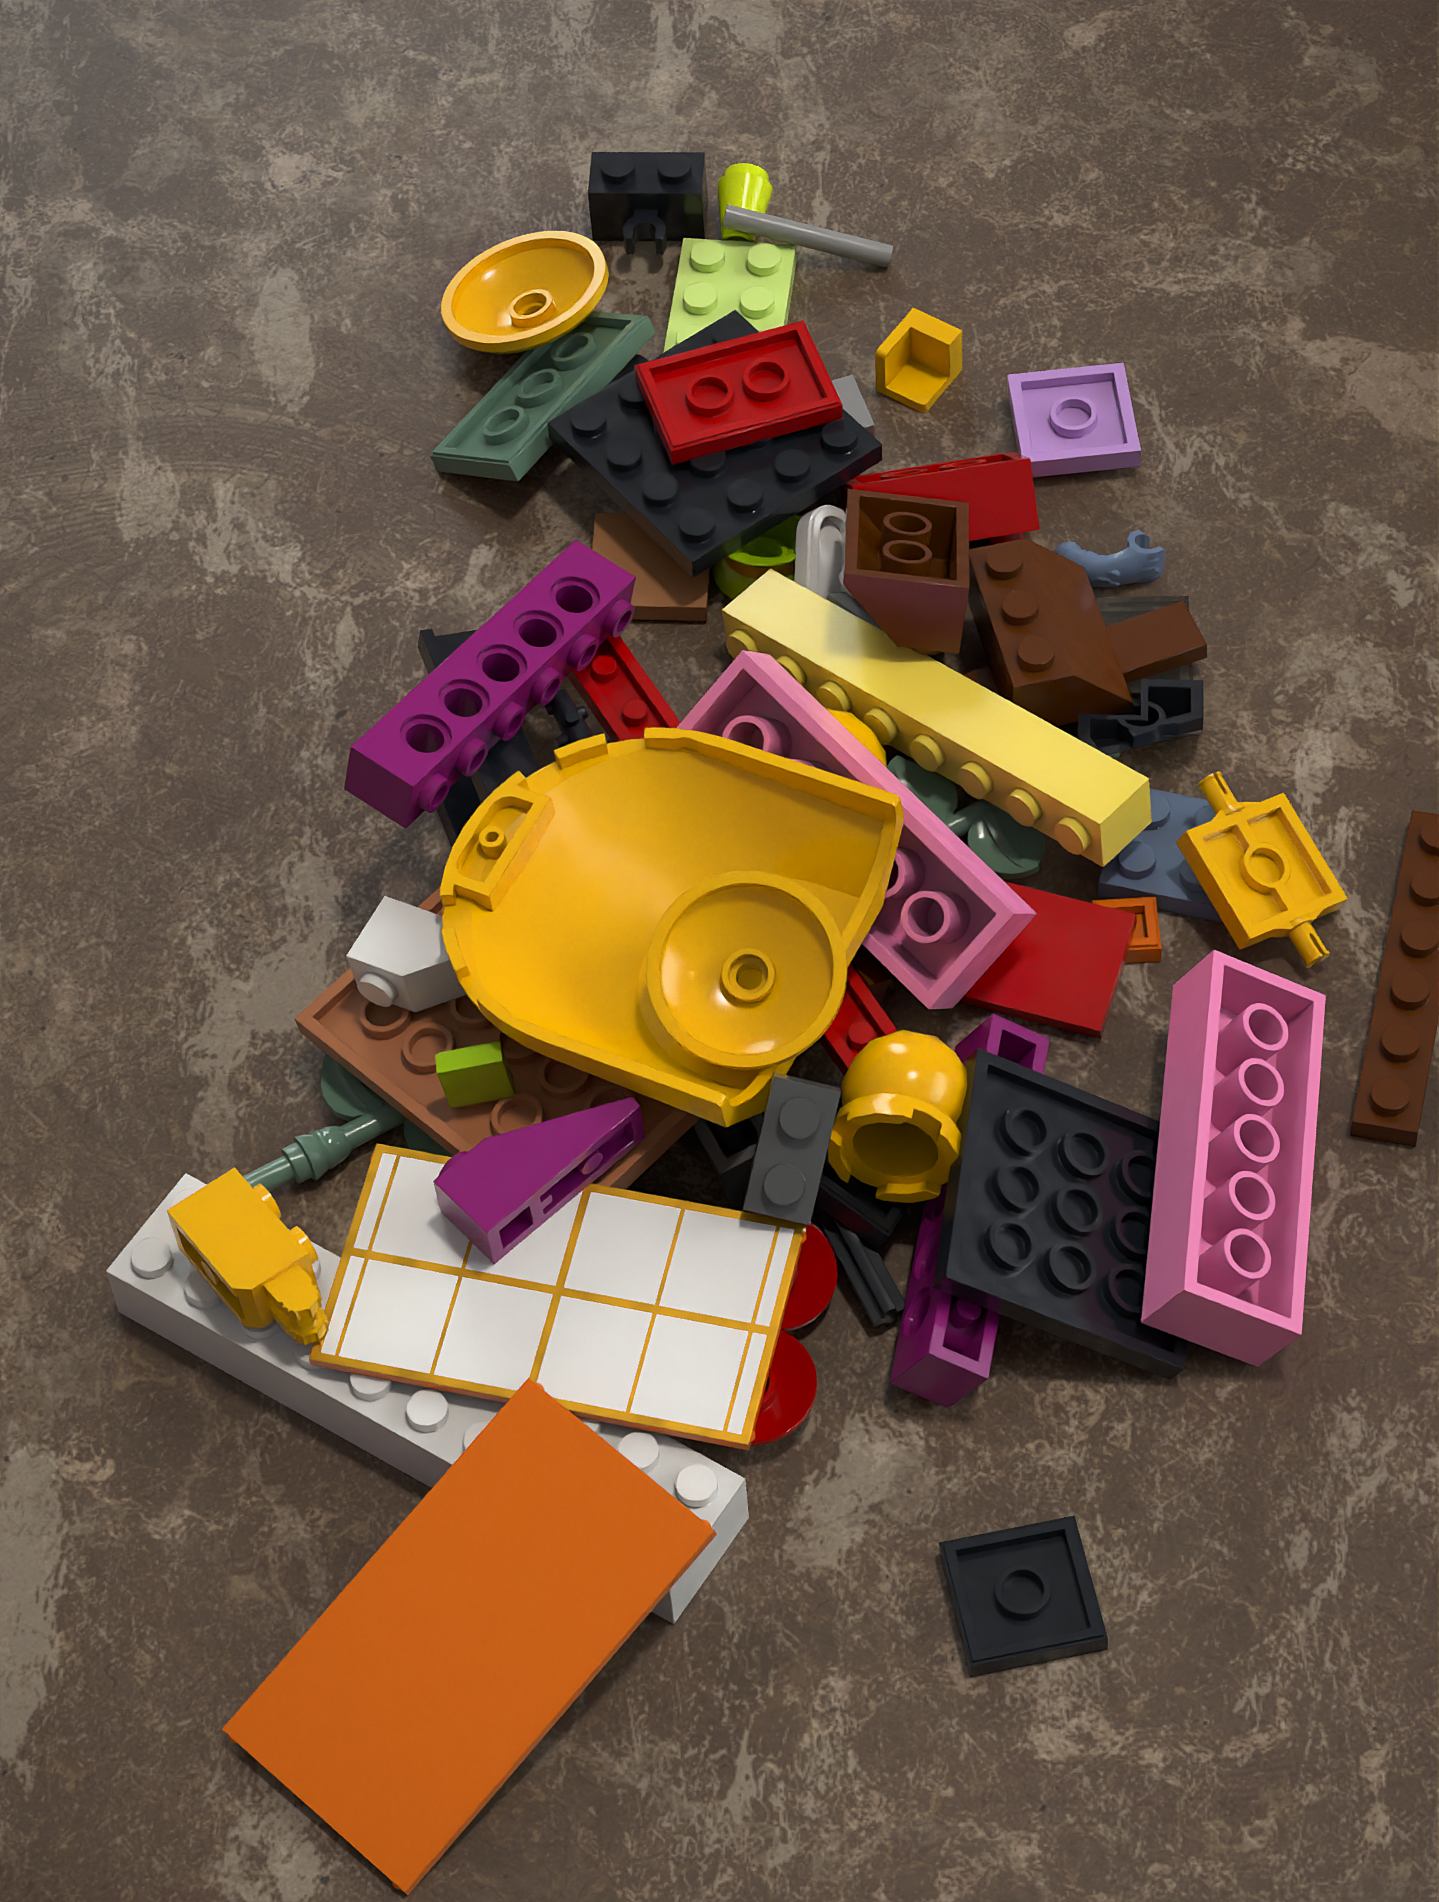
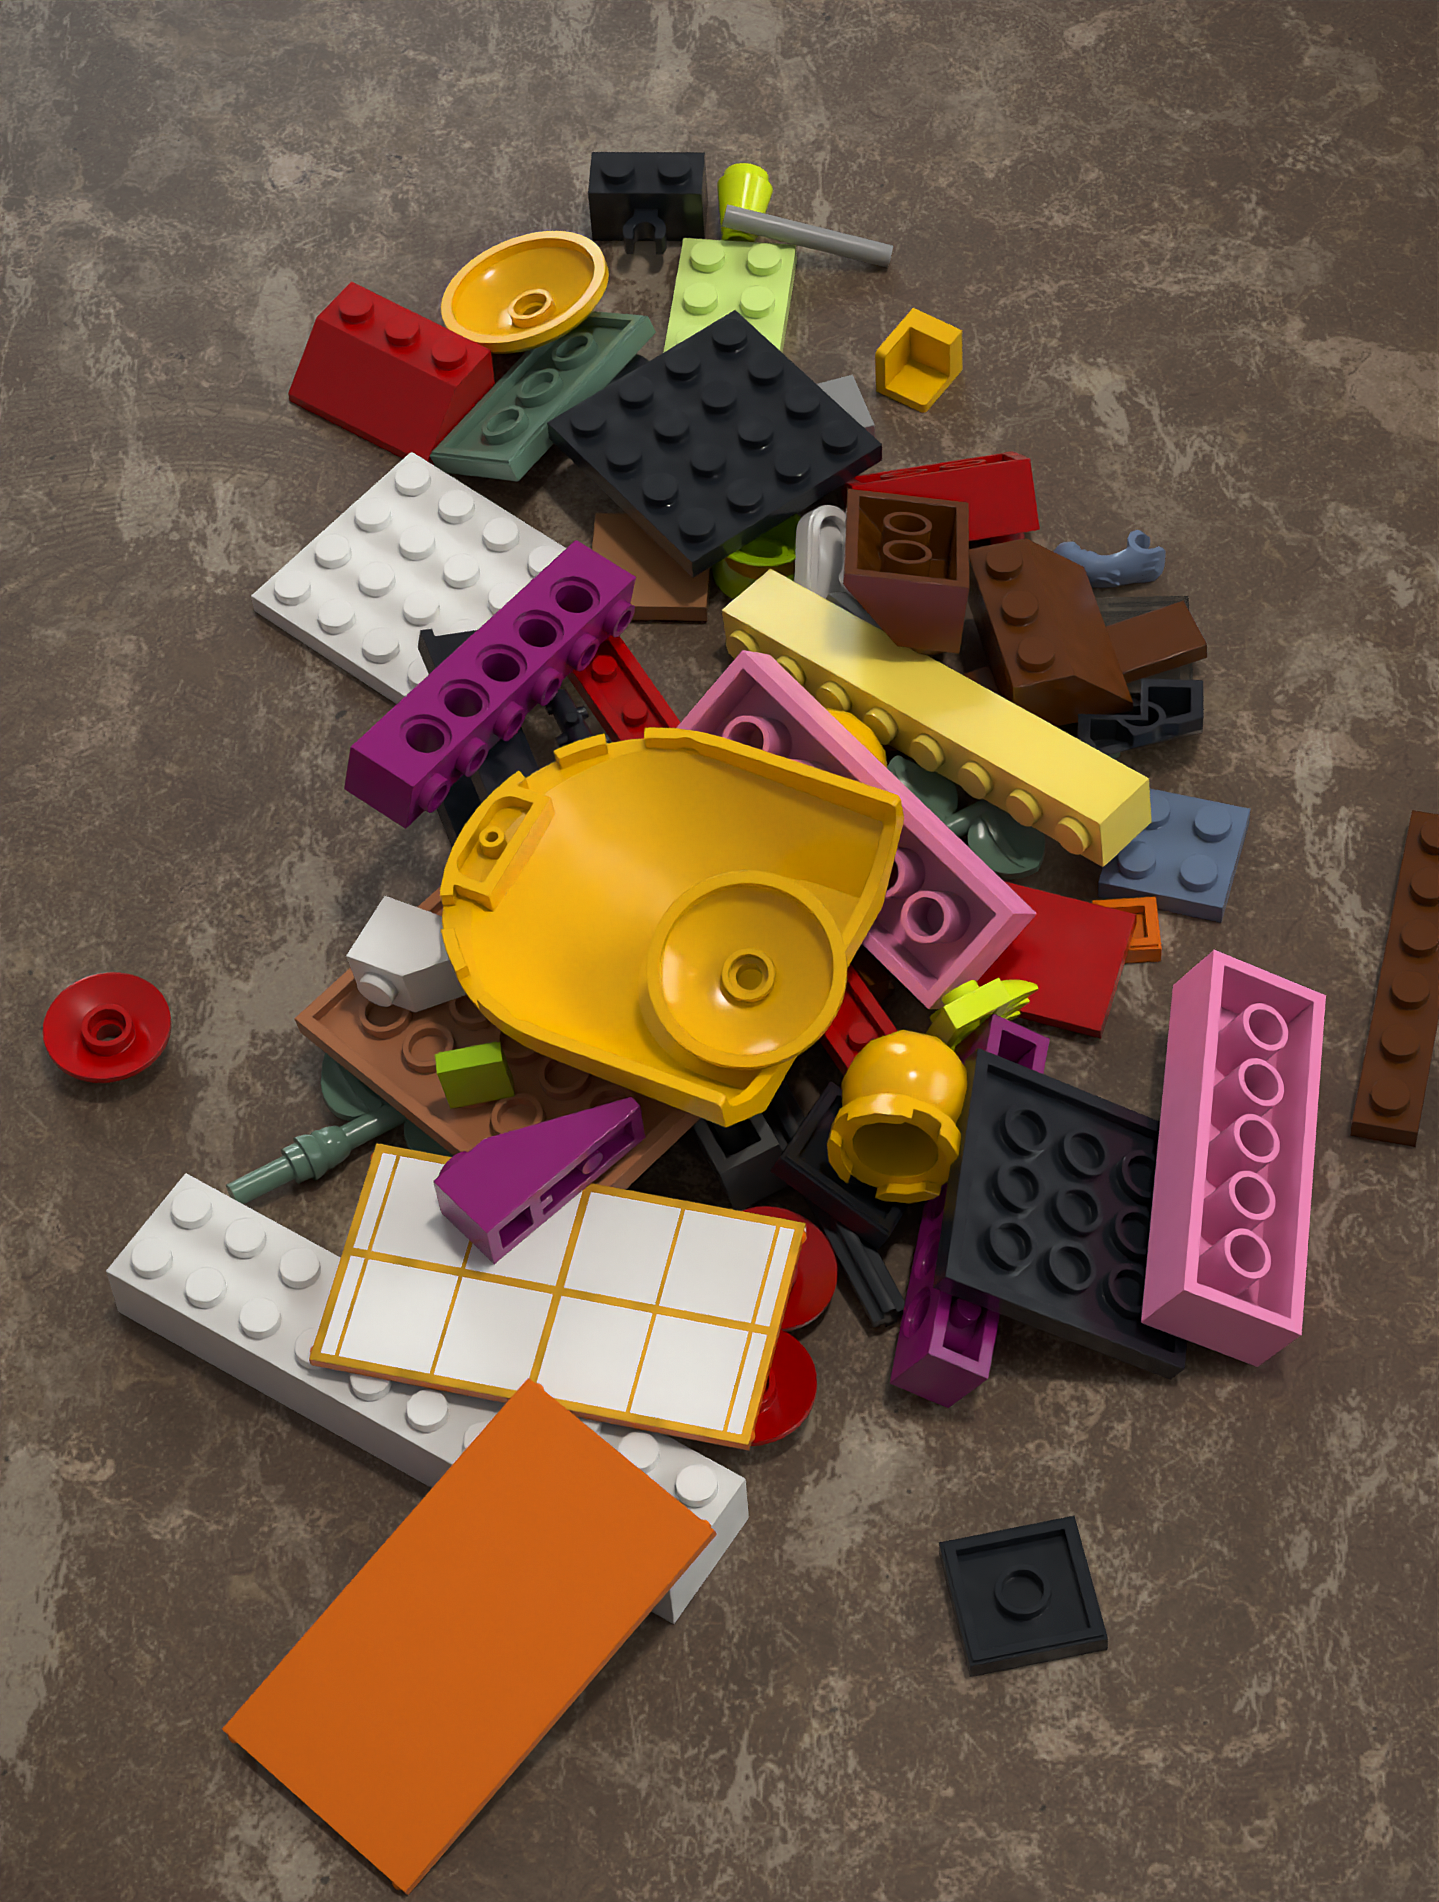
(103, 1008): none -> red dish
(251, 1256): yellow hinge -> none
(389, 373): none -> red slope
(403, 562): none -> white plate
(738, 392): red tile -> none
(791, 1148): dark grey brick -> none
(971, 1005): none -> neon yellow plate
(1074, 419): lavender plate -> none
(1261, 870): yellow plate -> none

